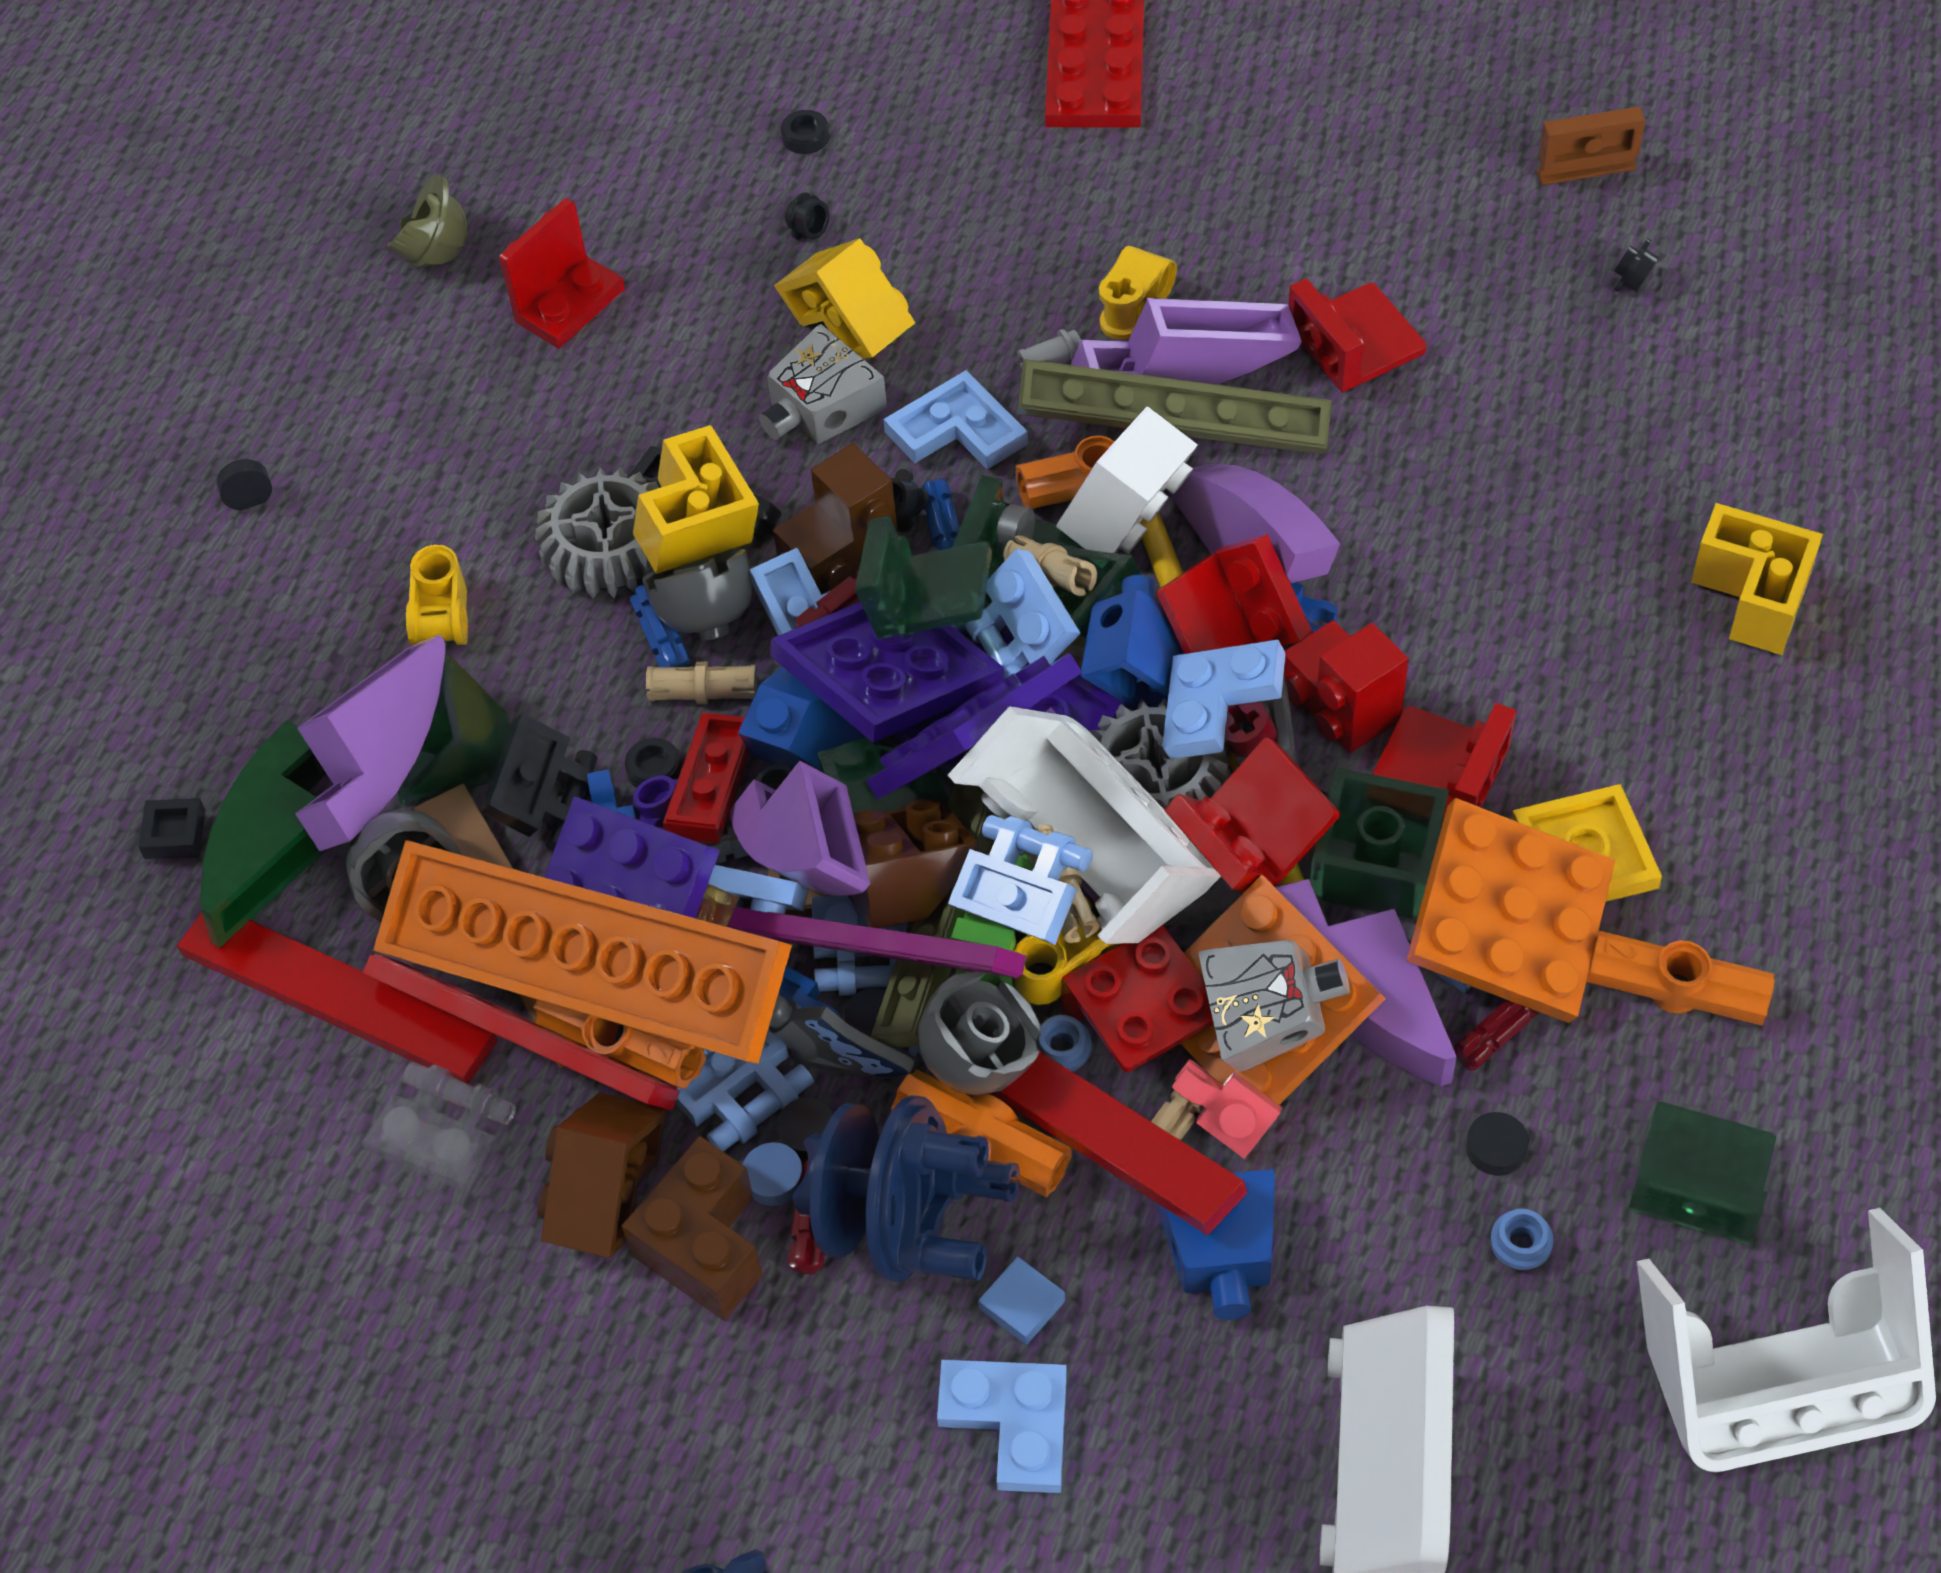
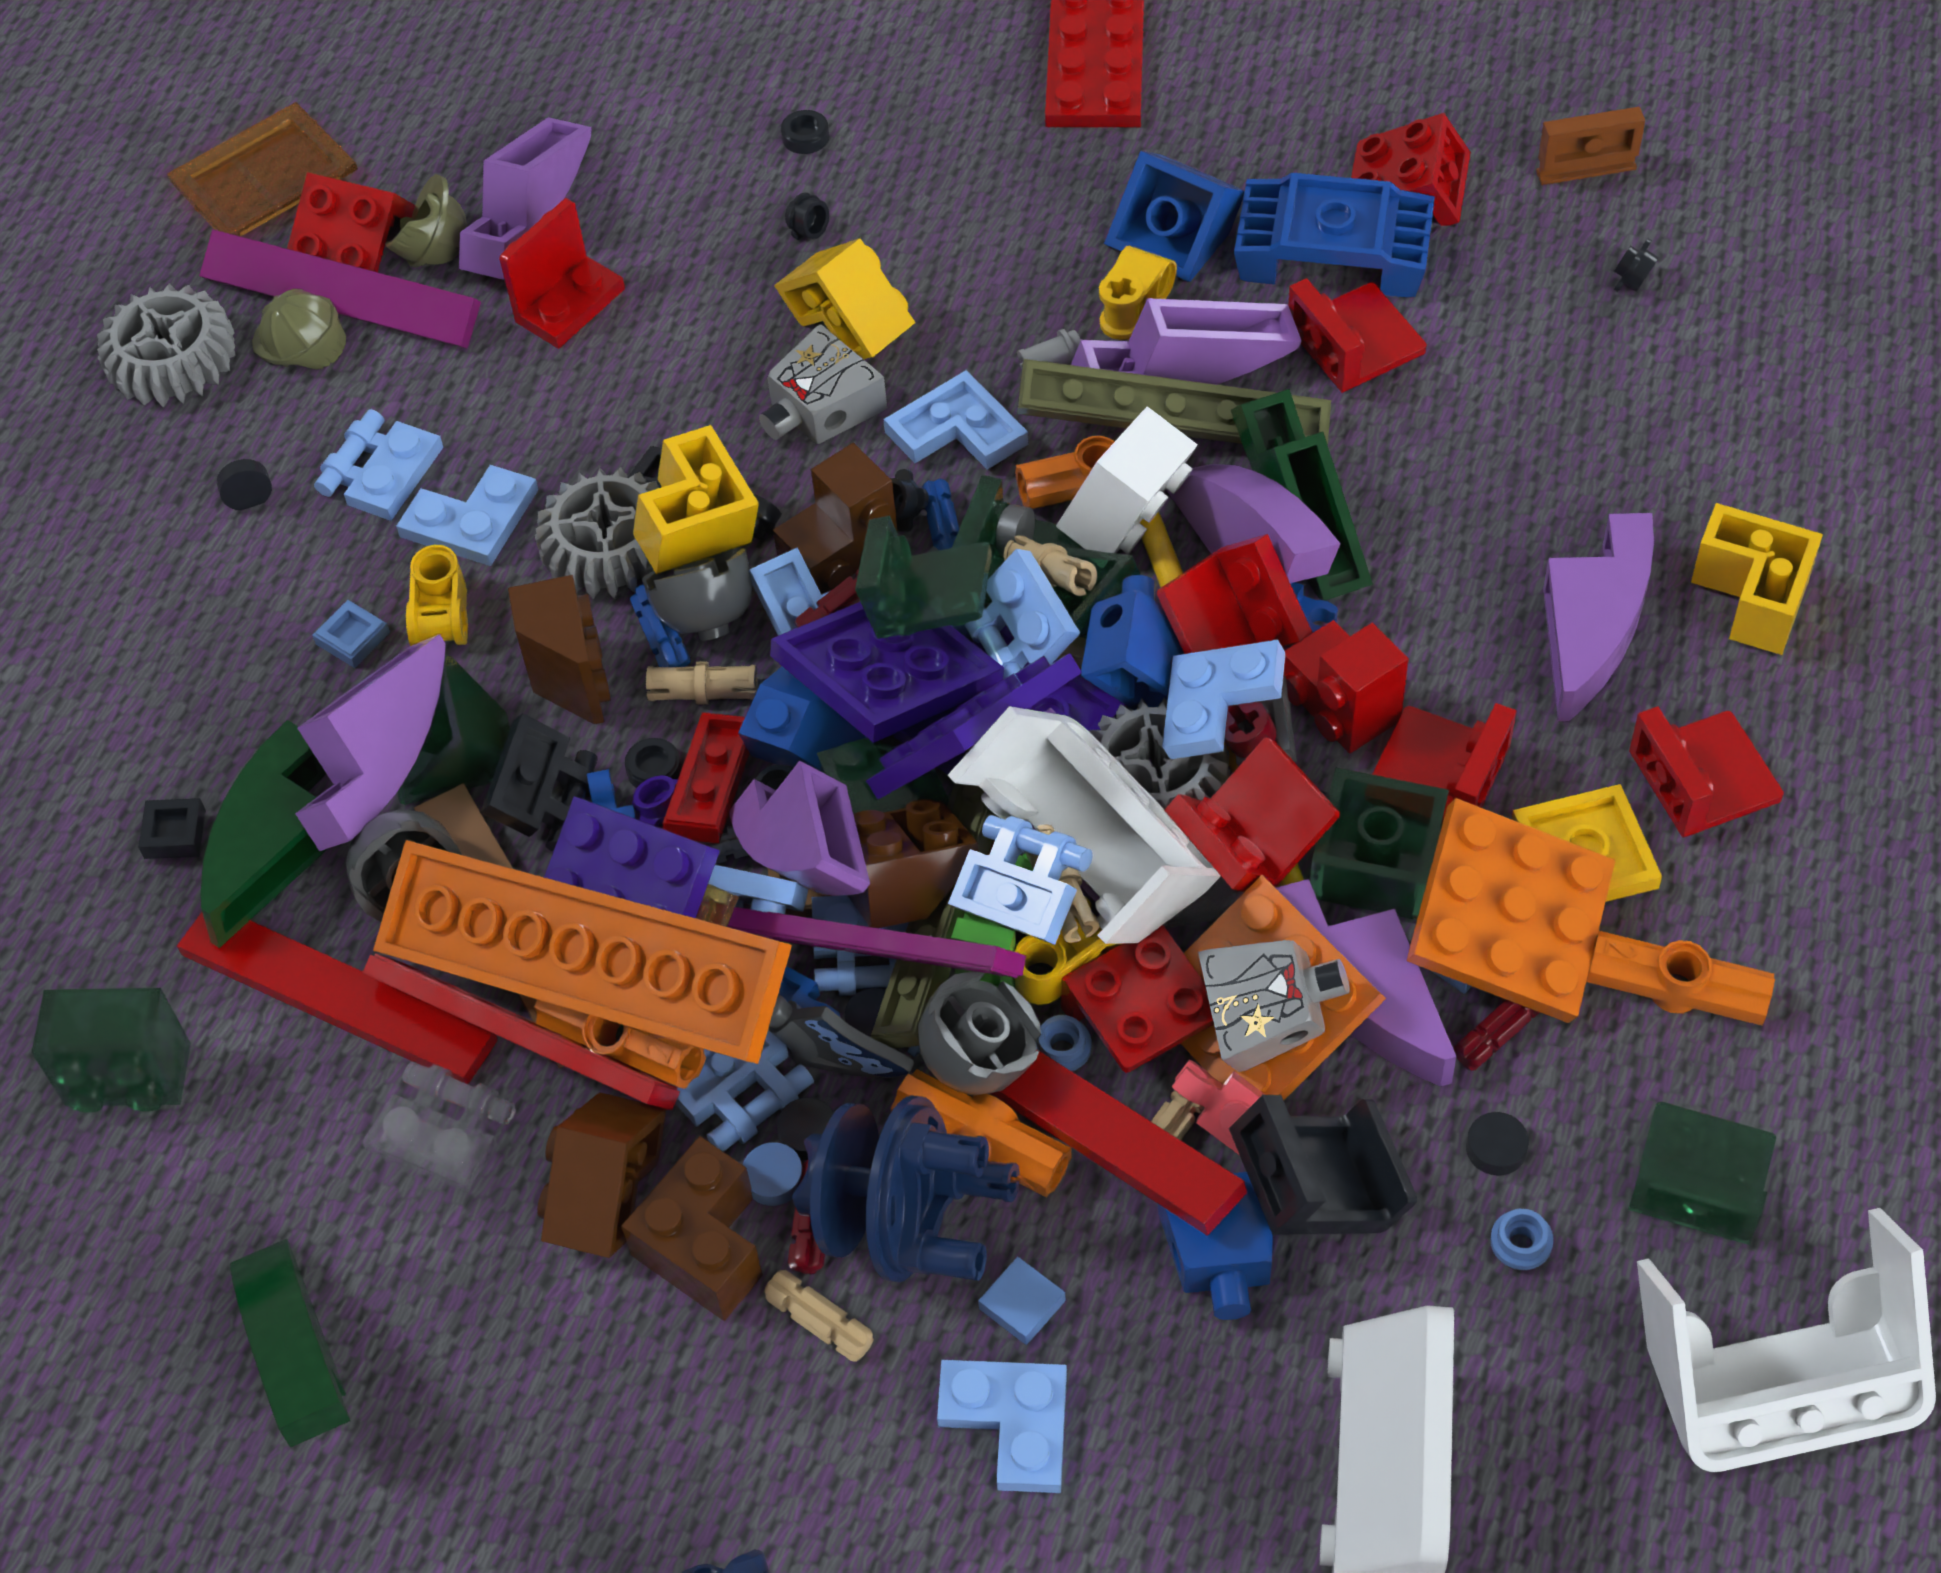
(111, 1048): none -> clear green brick
(166, 344): none -> light grey gear
(260, 171): none -> clear orange piece
(288, 1344): none -> dark green slope
(299, 331): none -> olive piece
(345, 221): none -> red bracket
(351, 633): none -> medium blue tile
(353, 290): none -> magenta tile
(391, 471): none -> light blue plate
(473, 527): none -> light blue plate
(519, 188): none -> medium lavender slope
(559, 646): none -> reddish brown slope
(819, 1315): none -> tan axle
(1174, 213): none -> blue slope
(1306, 469): none -> dark green slope
(1323, 1169): none -> black panel
(1337, 225): none -> blue plate
(1419, 159): none -> red bracket
(1596, 609): none -> medium lavender slope
(1702, 769): none -> red bracket

